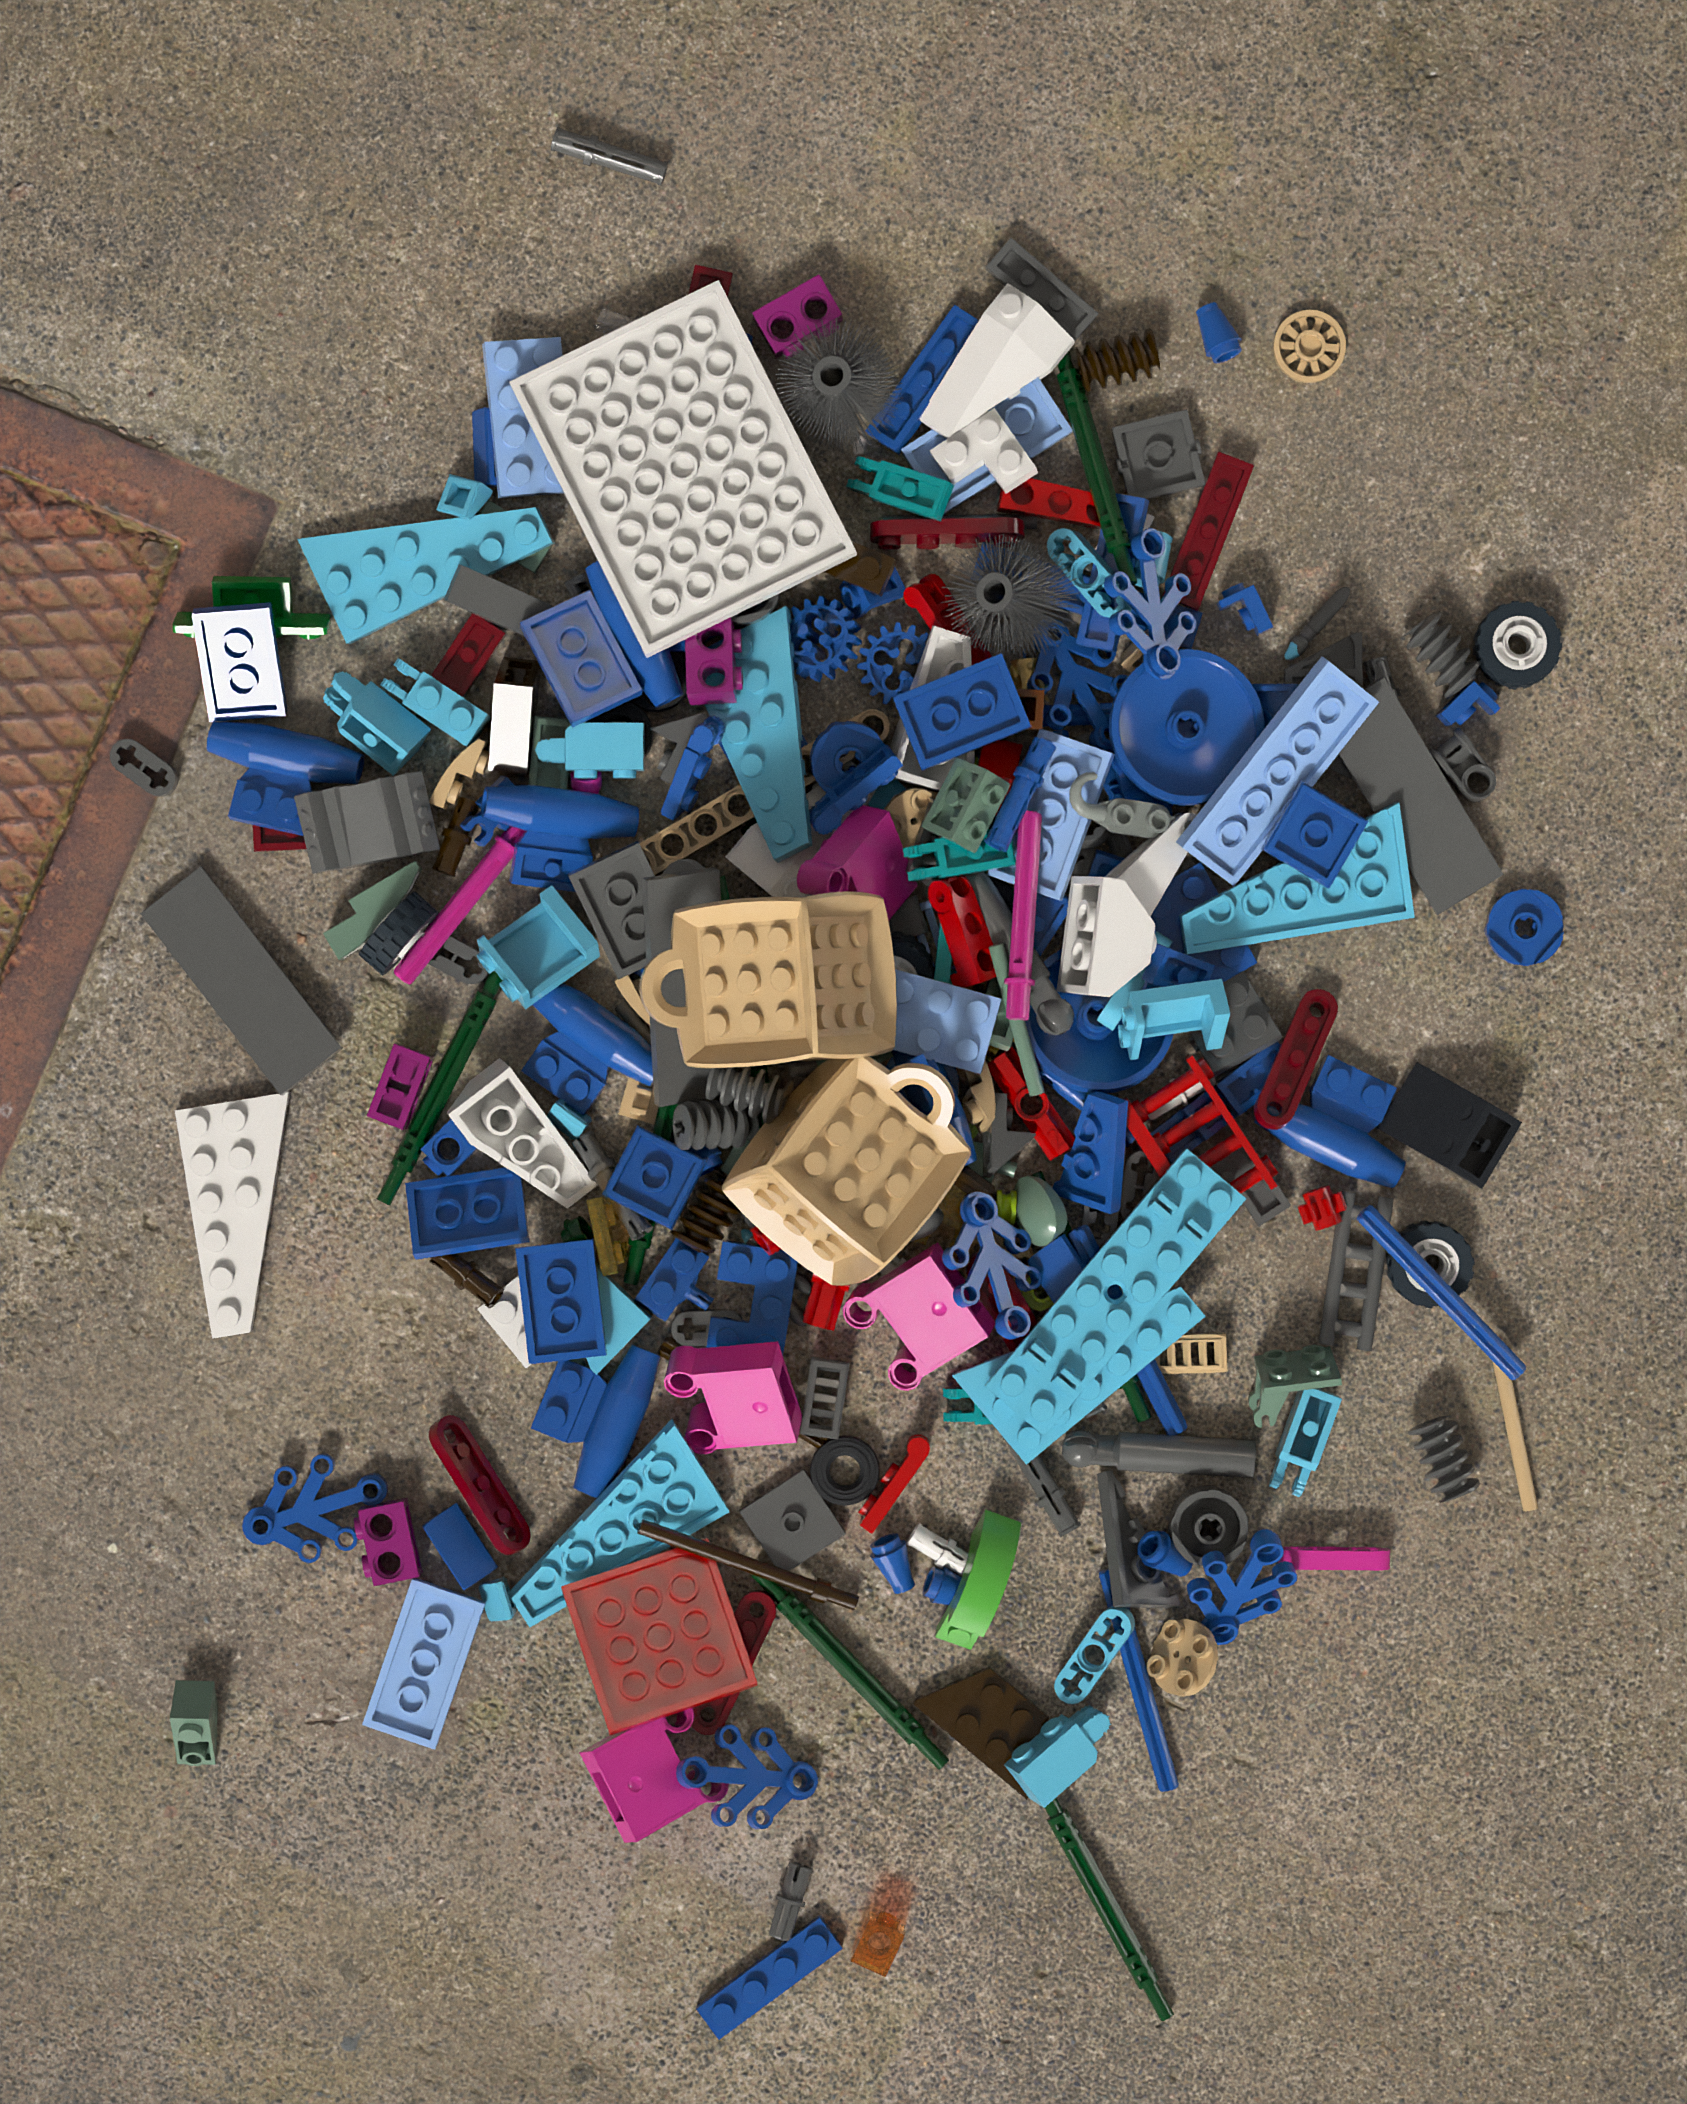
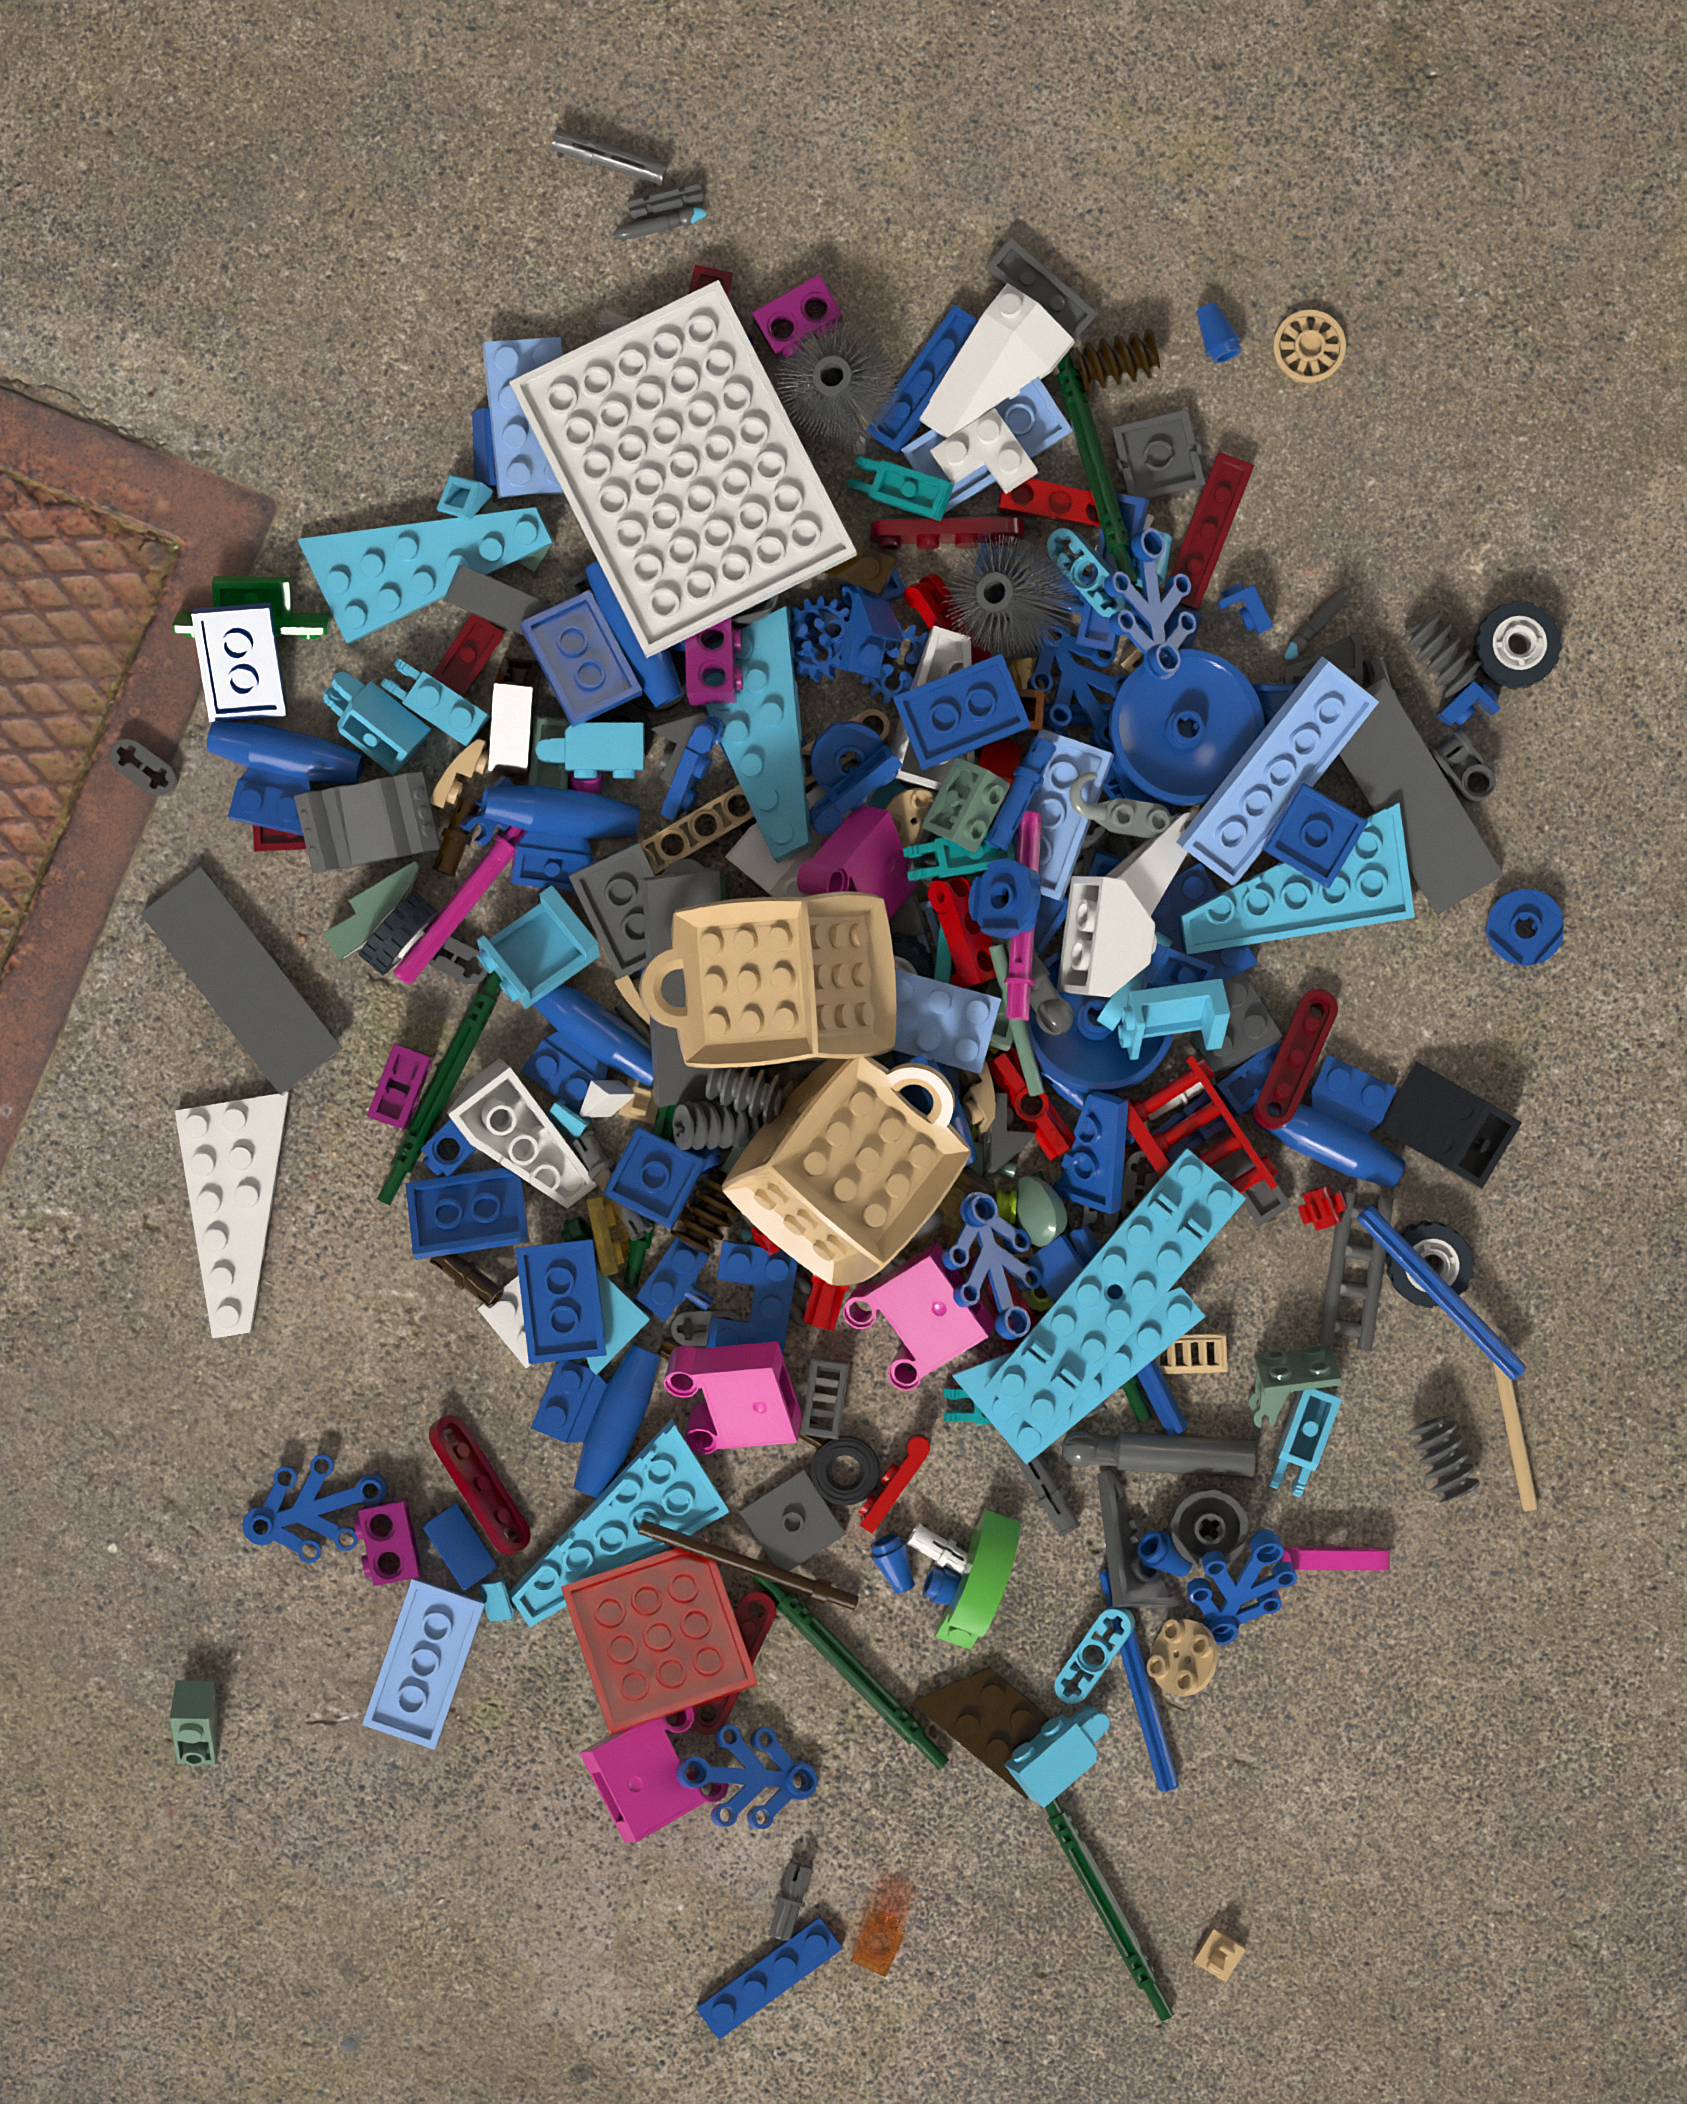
(605, 1098): none -> white slope
(660, 223): none -> dark grey piece
(665, 199): none -> dark grey axle
(868, 629): none -> blue slope
(1023, 902): none -> blue plate
(1219, 1954): none -> tan tile

